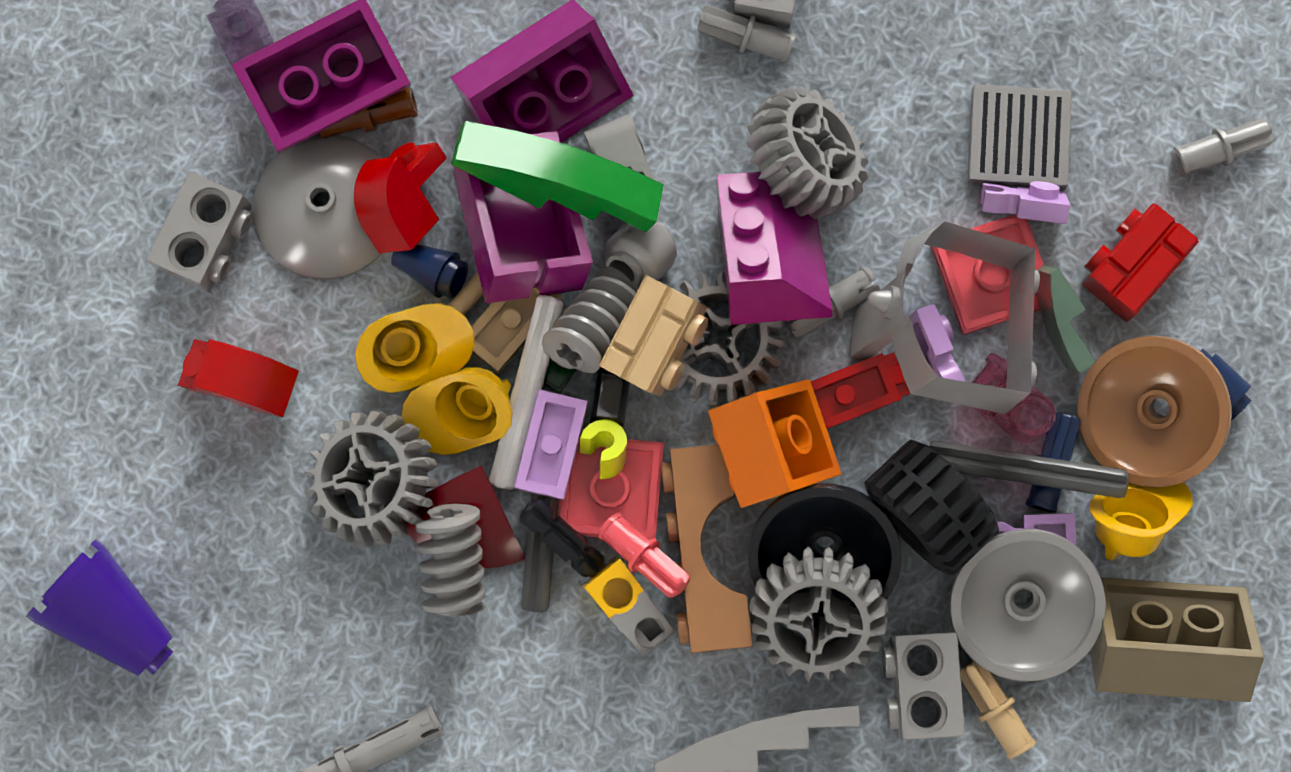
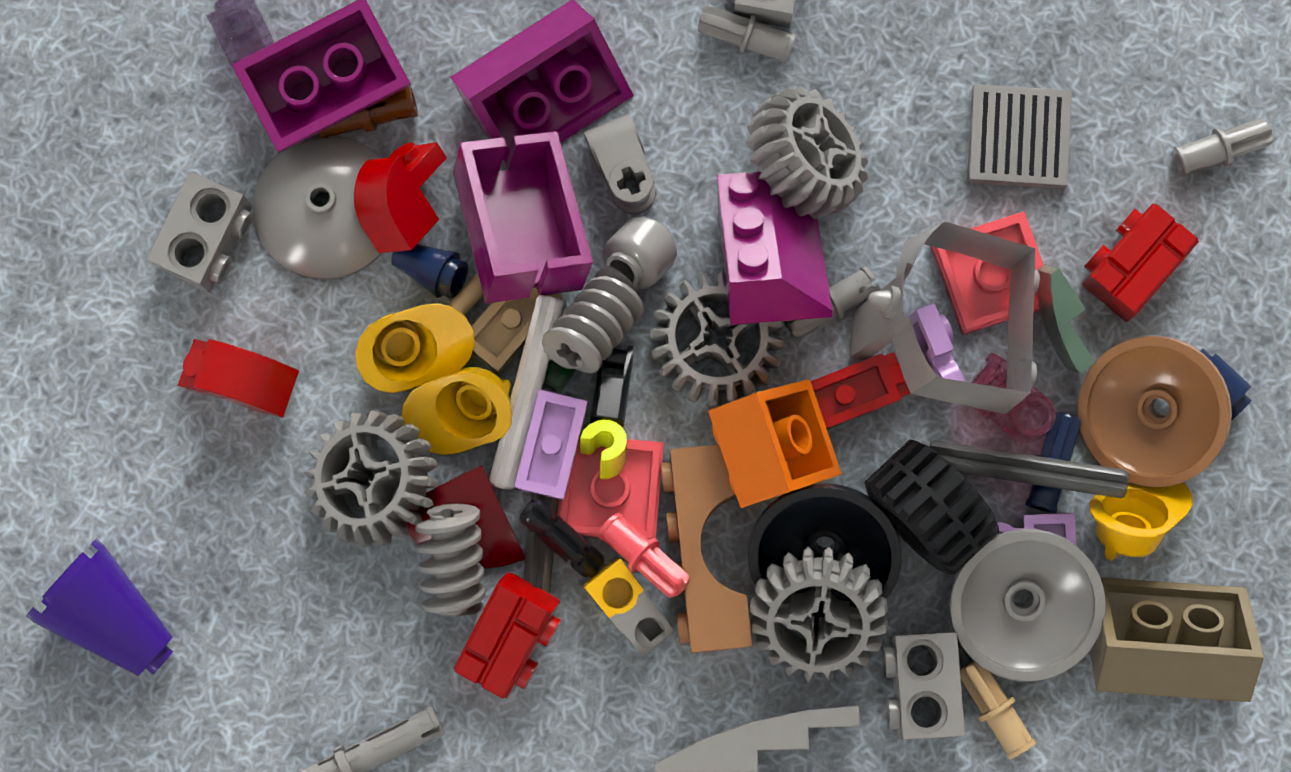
(508, 635): none -> red brick
(546, 170): green slope -> none
(655, 337): tan brick -> none
(1038, 202): lavender plate -> none

